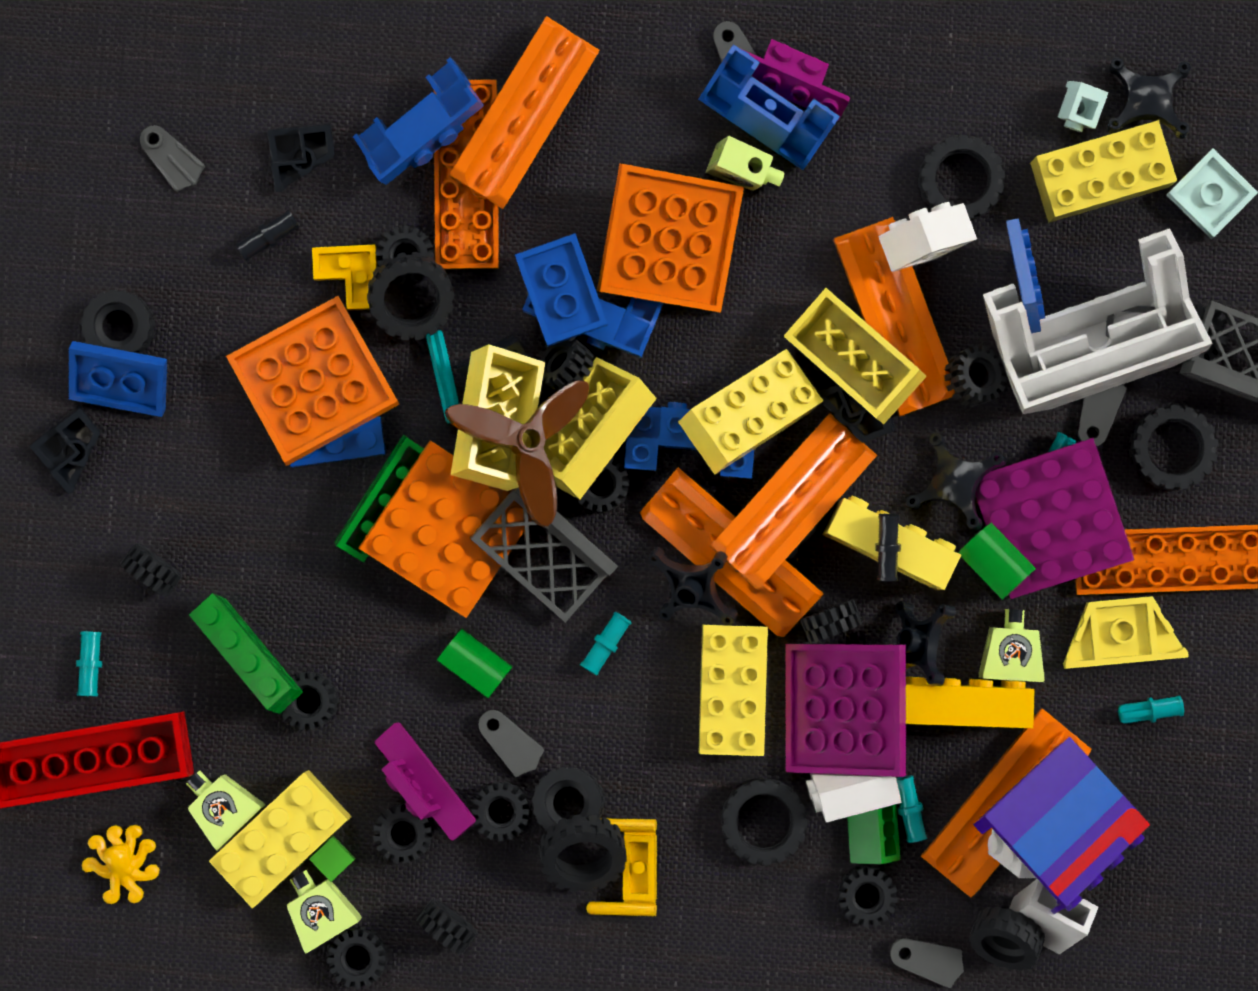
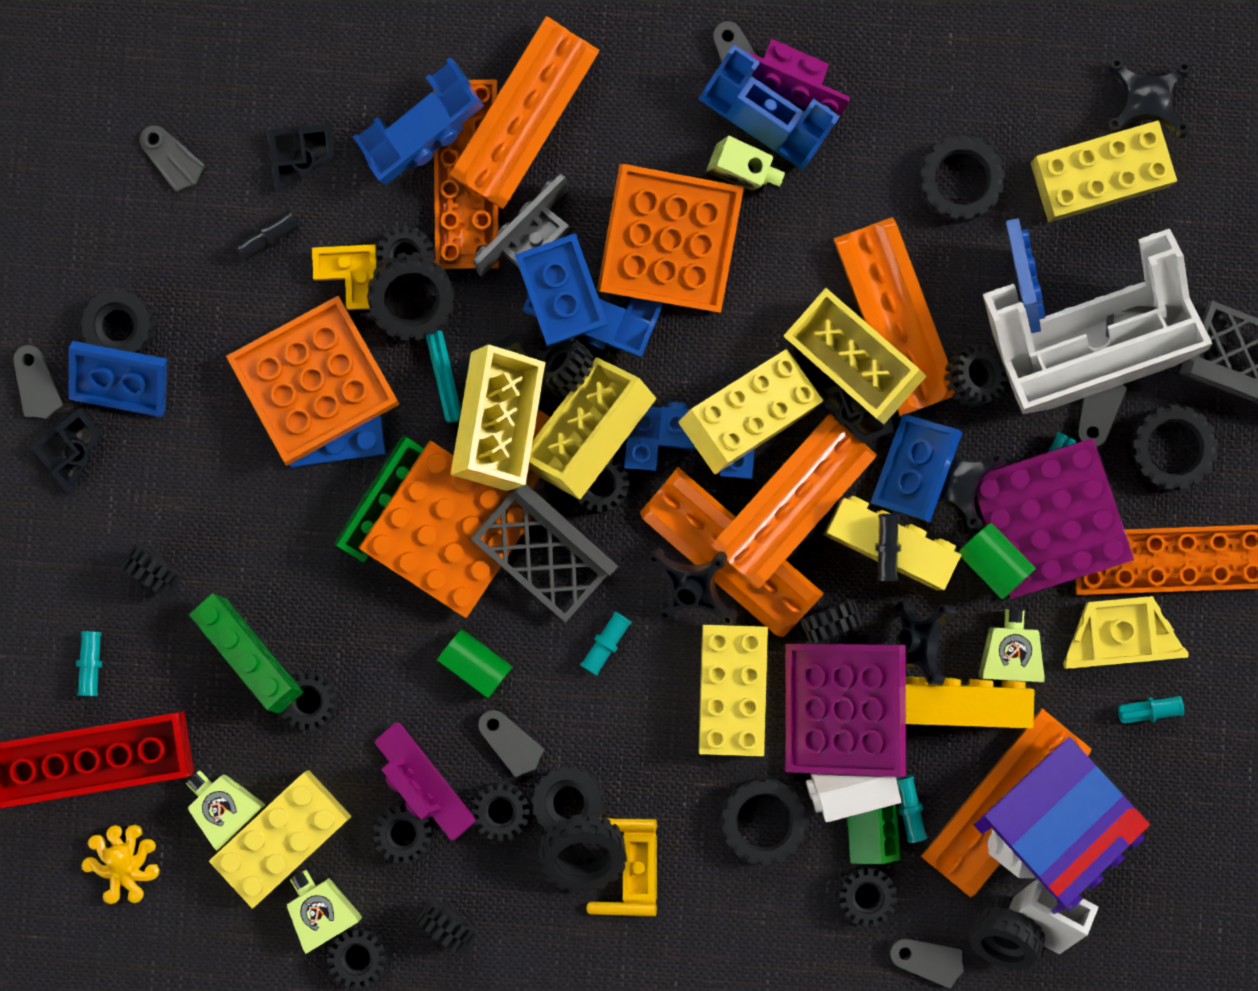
(36, 384): none -> dark grey piece
(332, 858): bright green tile -> none
(530, 229): none -> dark grey bracket
(532, 464): reddish brown piece -> none
(916, 467): none -> blue plate
(927, 235): white brick -> none
(1090, 104): light aqua brick -> none
(1212, 193): light aqua plate -> none

